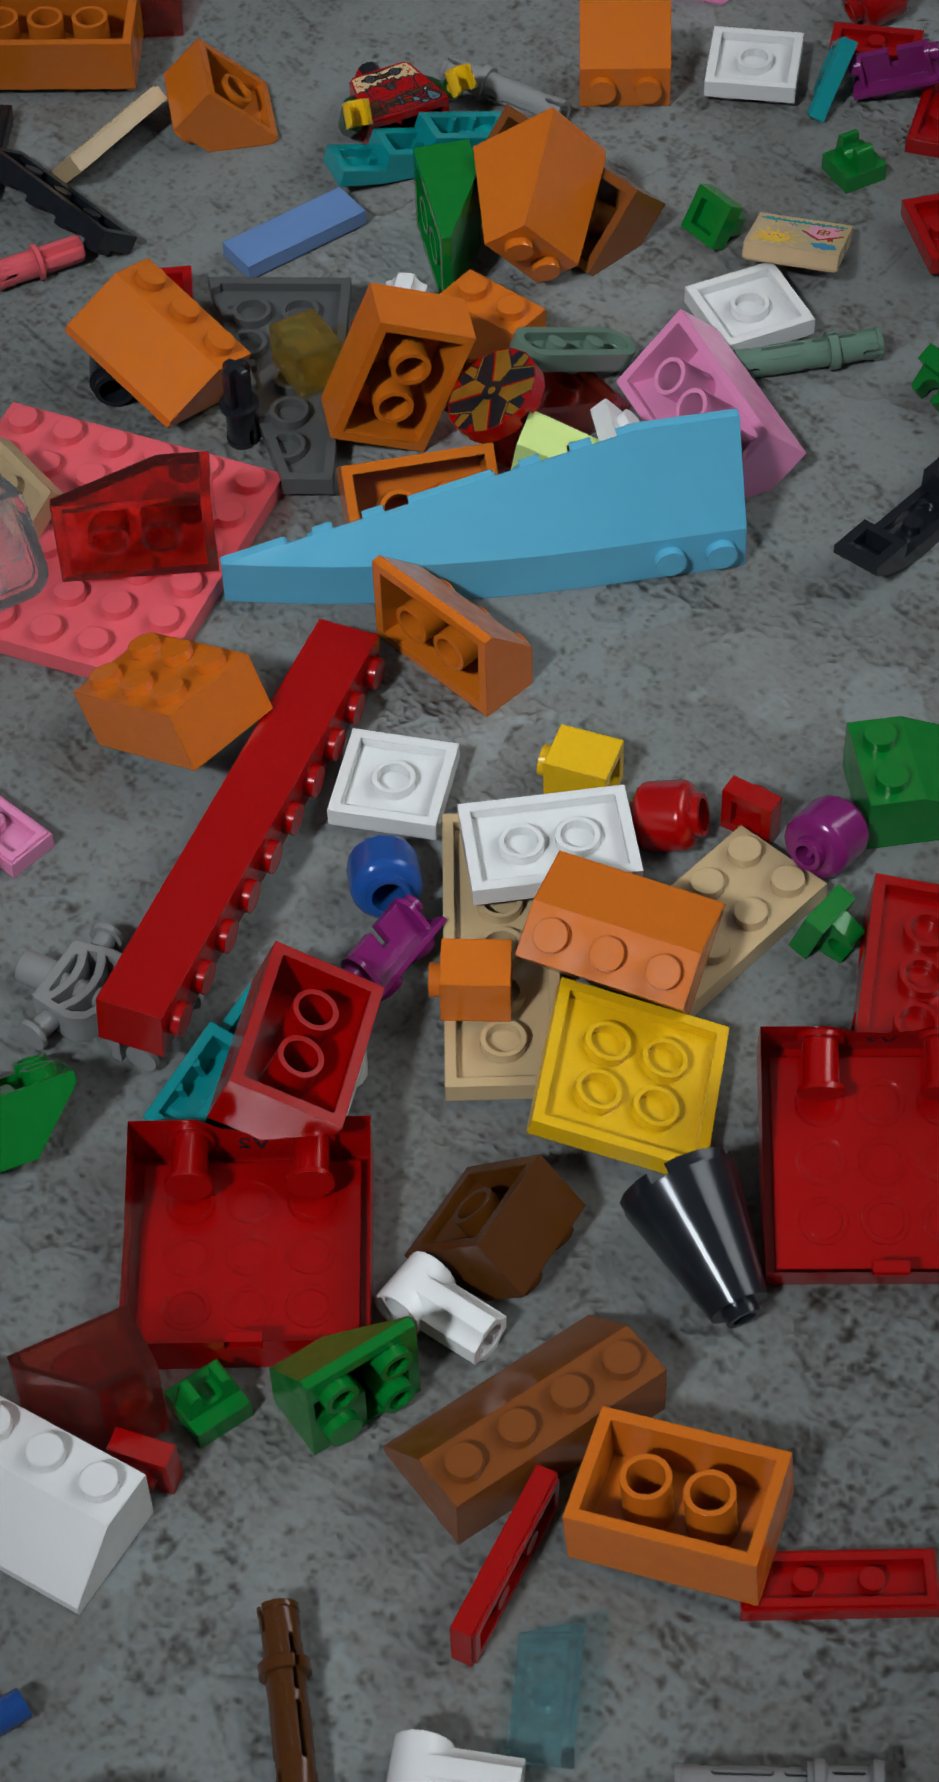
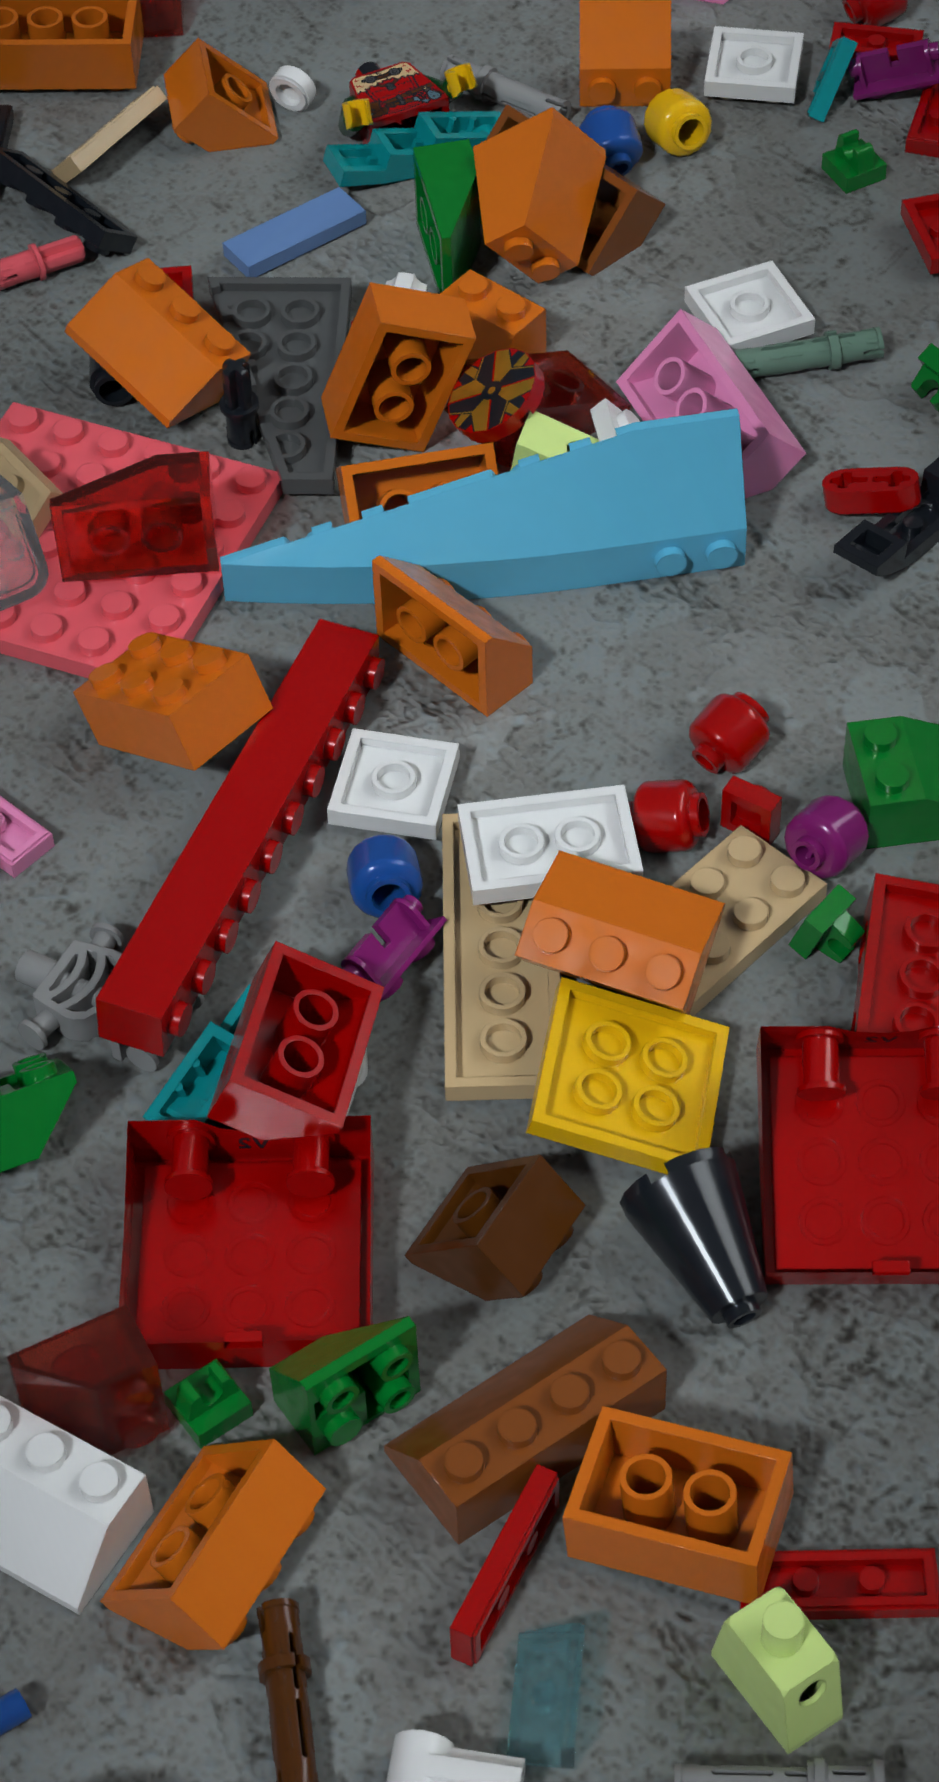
(150, 1456): red plate -> none
(216, 1544): none -> orange slope
(292, 88): none -> white tile
(304, 350): clear yellow brick -> none
(441, 1308): white piece -> none
(473, 980): orange brick -> none
(575, 348): sand green plate -> none
(580, 761): yellow brick -> none
(617, 134): none -> blue head
(677, 122): none -> yellow head
(713, 217): green tile -> none
(729, 733): none -> red head
(773, 1659): none -> yellowish green torso
(797, 242): tan tile -> none
(871, 490): none -> red beam

